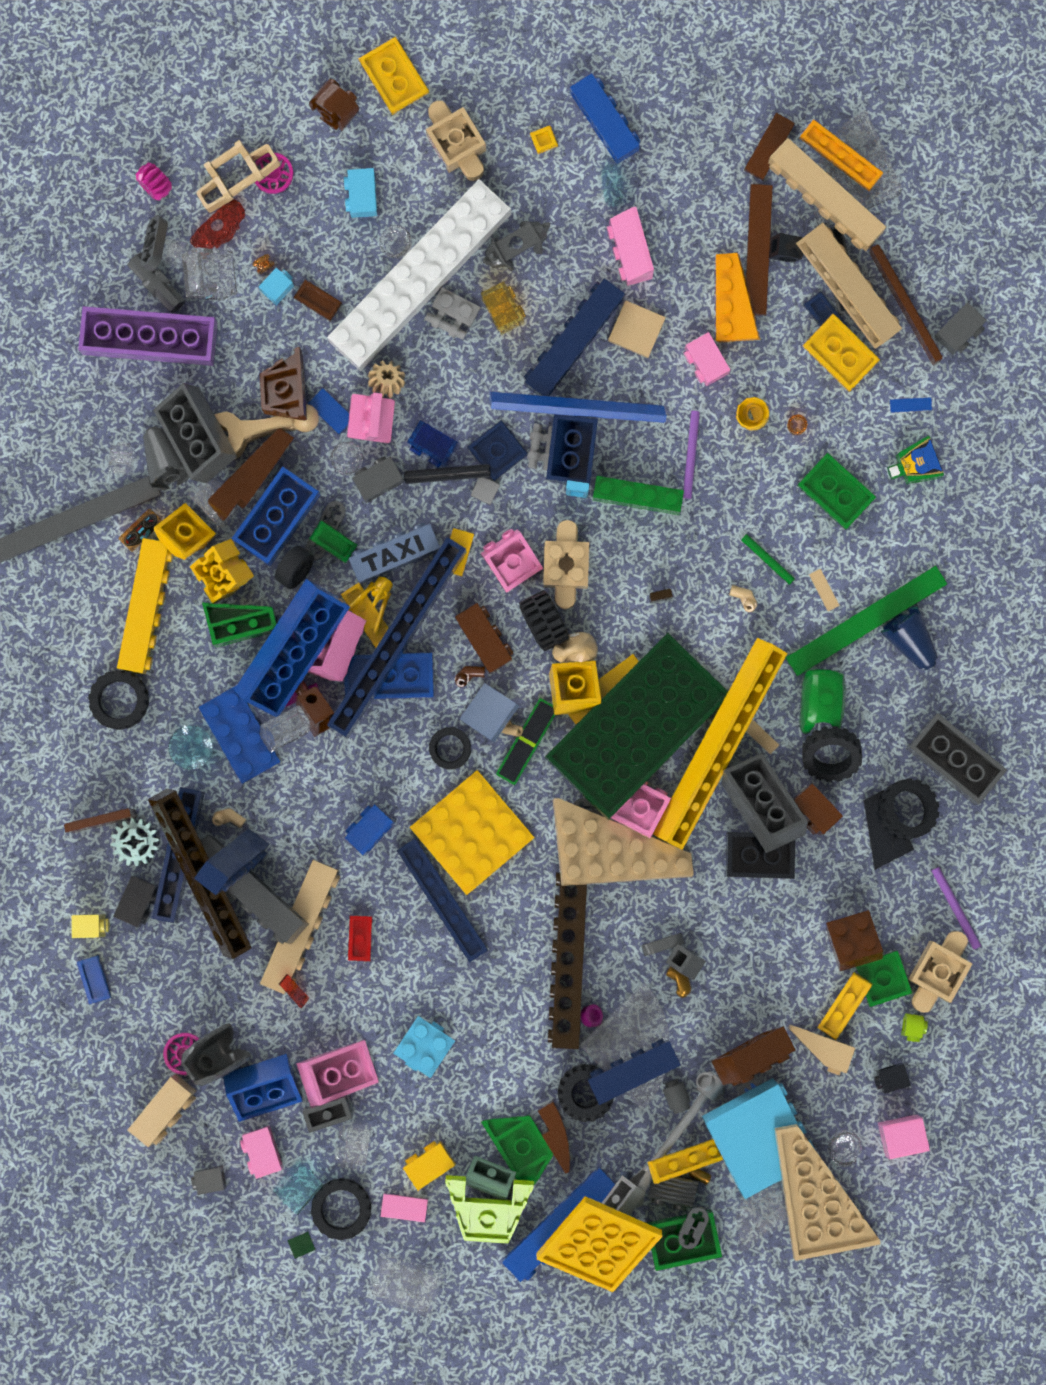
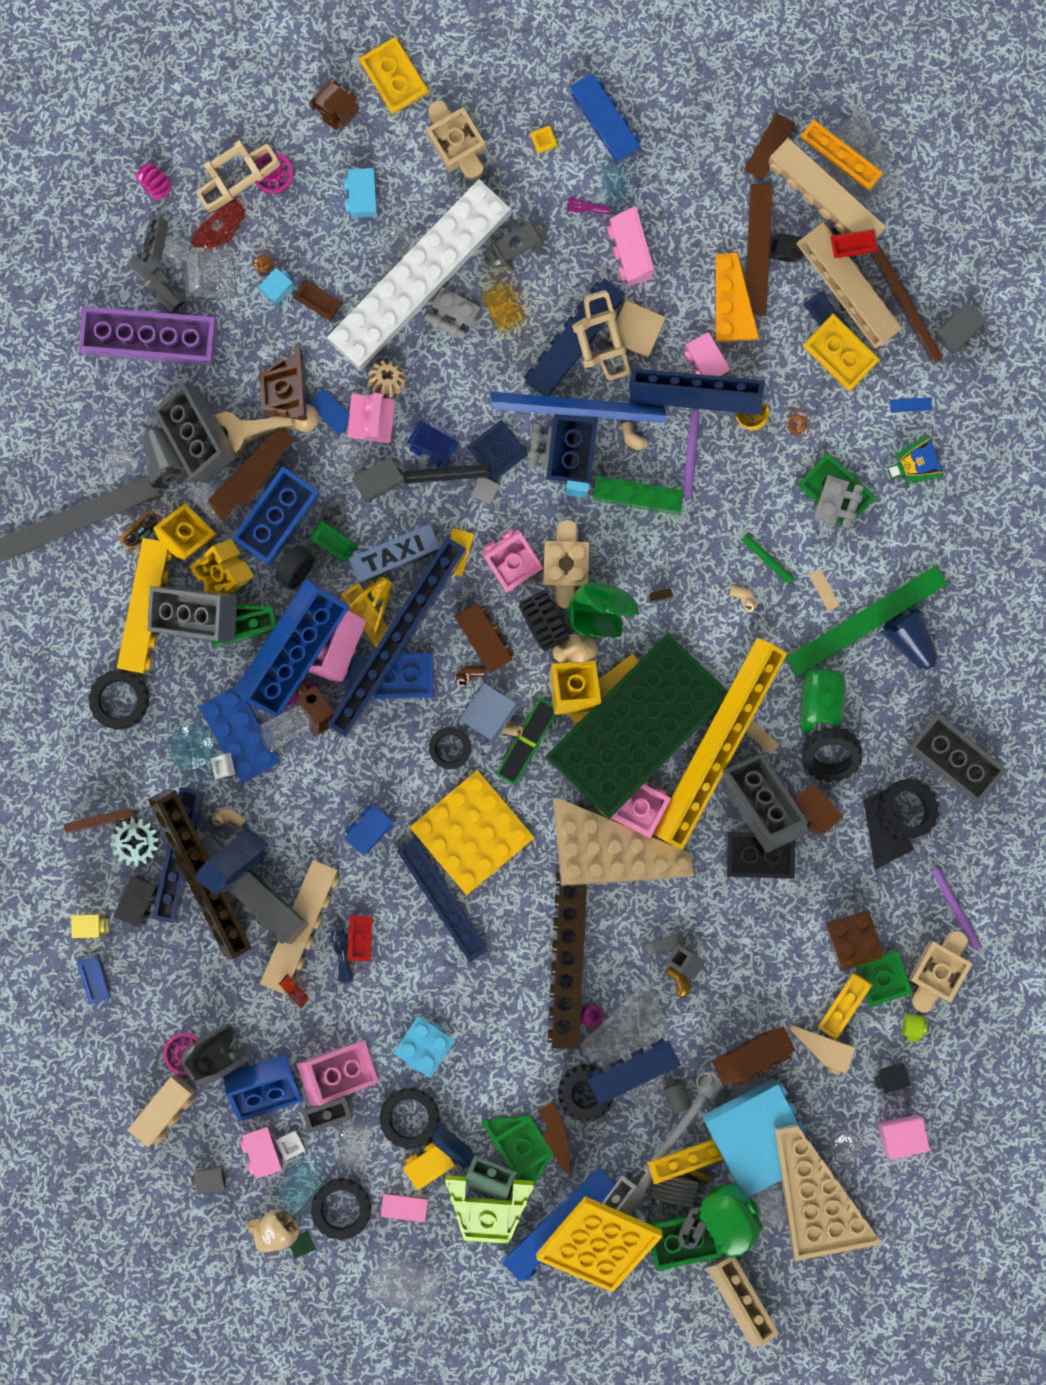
(192, 613): none -> dark grey brick
(222, 766): none -> white tile
(274, 1231): none -> tan piece
(290, 1145): none -> white tile
(345, 975): none -> dark blue piece
(386, 1112): none -> black tyre
(452, 1146): none -> dark blue tile
(581, 206): none -> magenta piece
(597, 610): none -> green animal
(598, 357): none -> tan bar
(631, 439): none -> tan arm
(697, 391): none -> dark blue brick
(731, 1219): none -> green animal
(742, 1301): none -> tan brick
(831, 501): none -> light grey plate
(854, 243): none -> red tile

